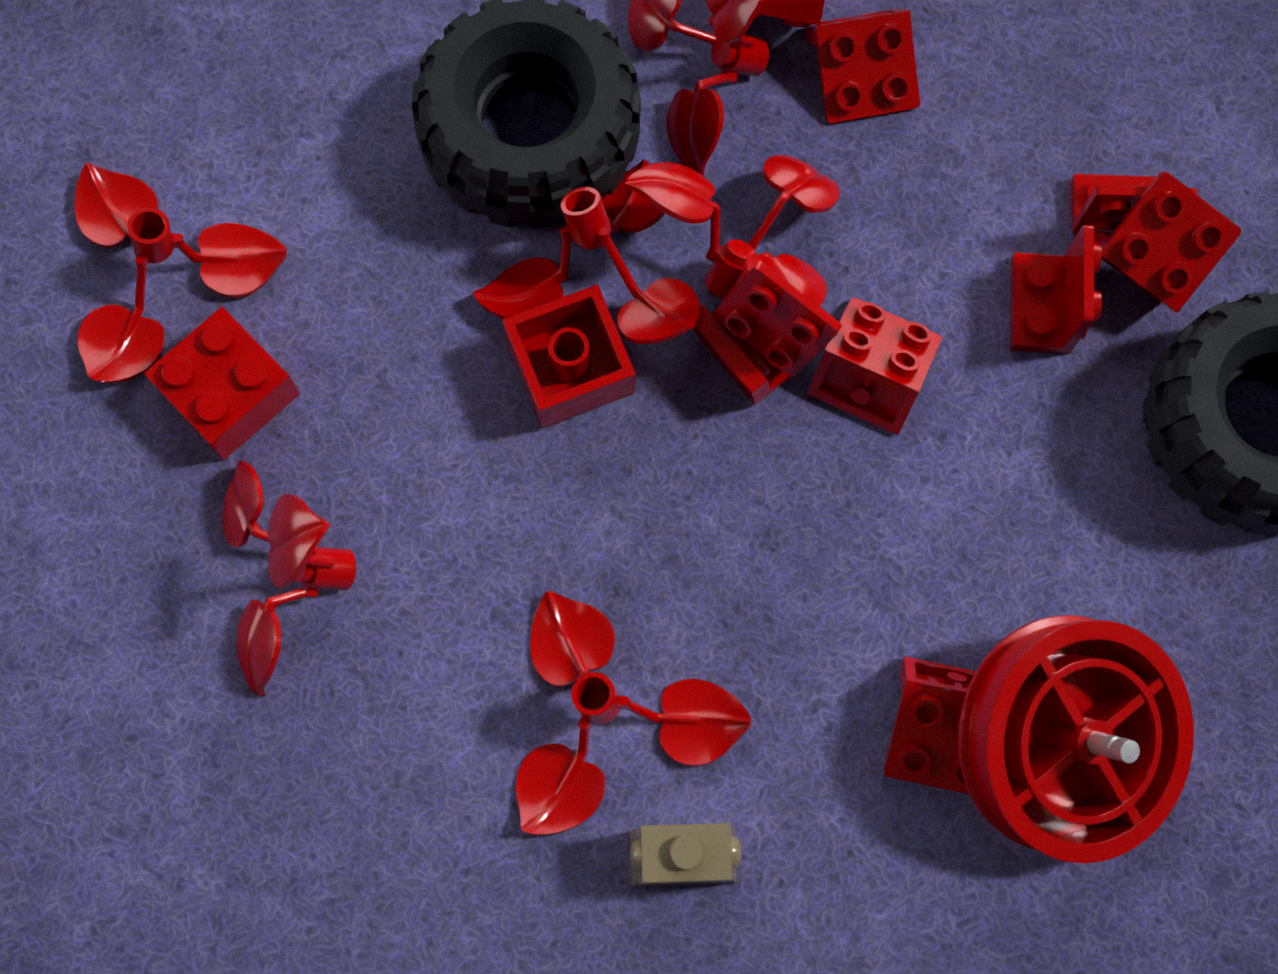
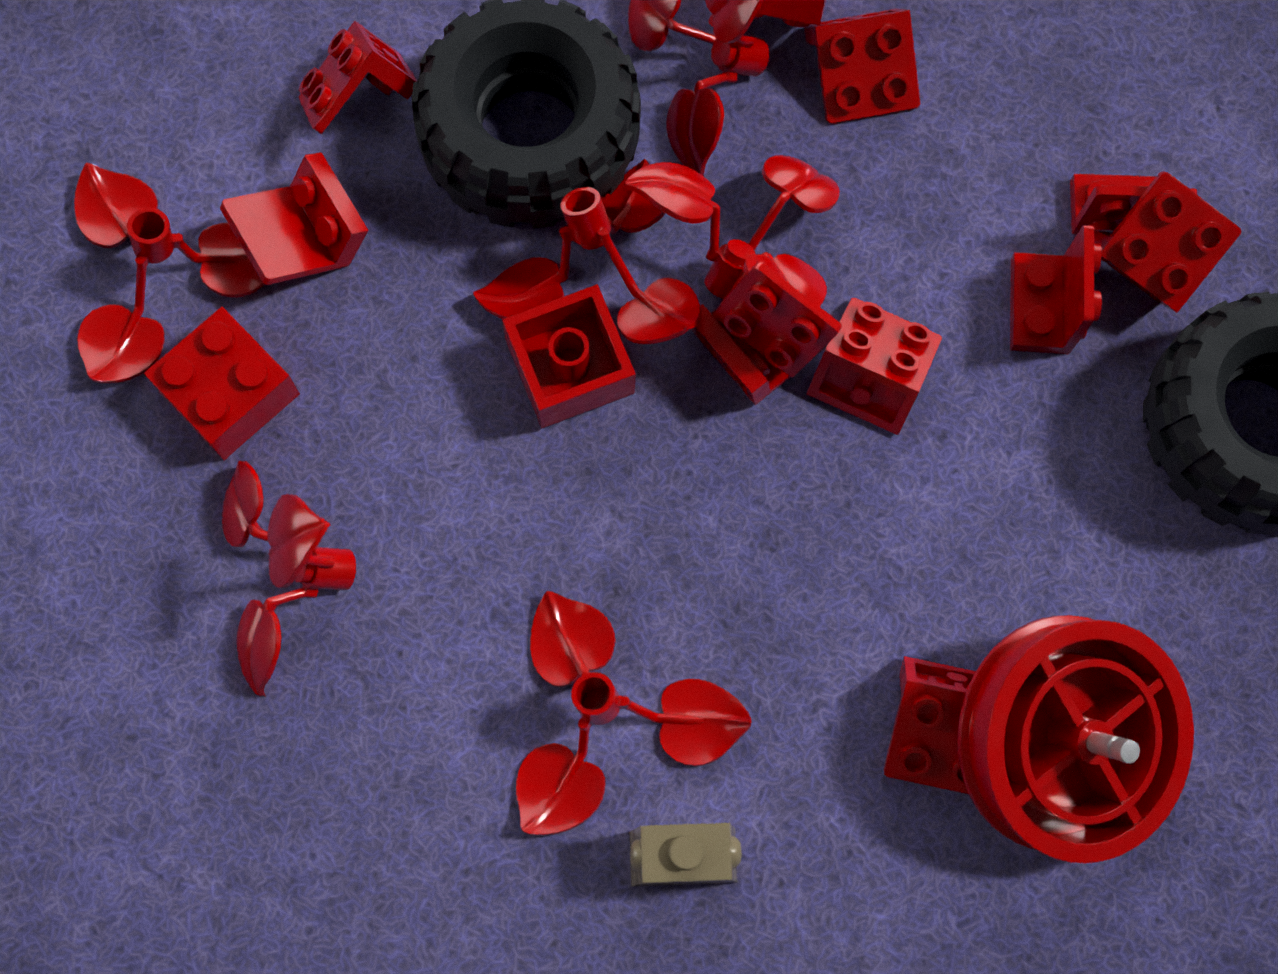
(297, 226): none -> red bracket
(349, 60): none -> red bracket

